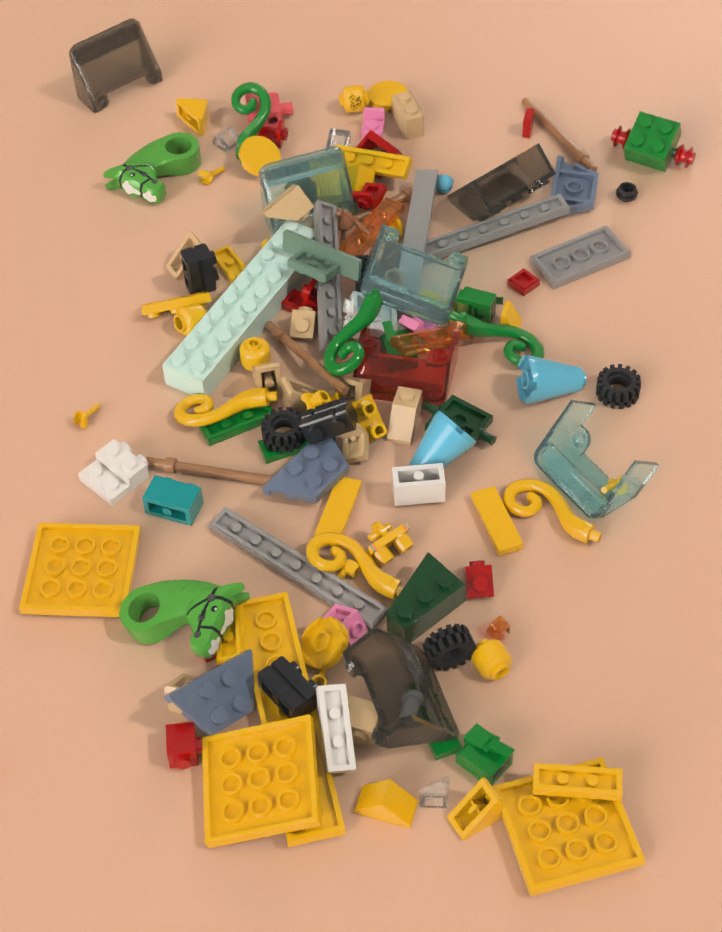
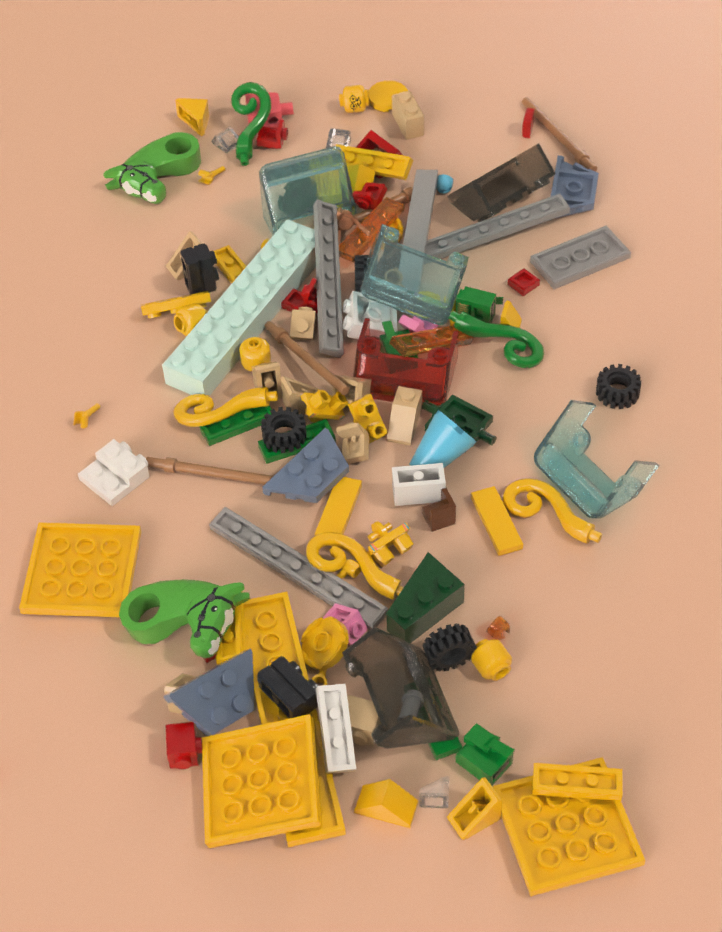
(111, 62): clear smoke windscreen -> none
(173, 500): teal brick -> none
(256, 153): yellow tile -> none
(289, 205): tan slope -> none
(319, 259): sand green bracket -> none
(328, 420): black brick -> none
(366, 315): green plant -> none
(373, 120): bright pink bracket -> none
(441, 513): none -> reddish brown panel
(457, 325): clear orange hinge -> none
(478, 580): red bracket -> none
(547, 379): medium azure cone -> none
(611, 484): yellow hand -> none
(626, 192): black plate -> none
(653, 142): green brick -> none

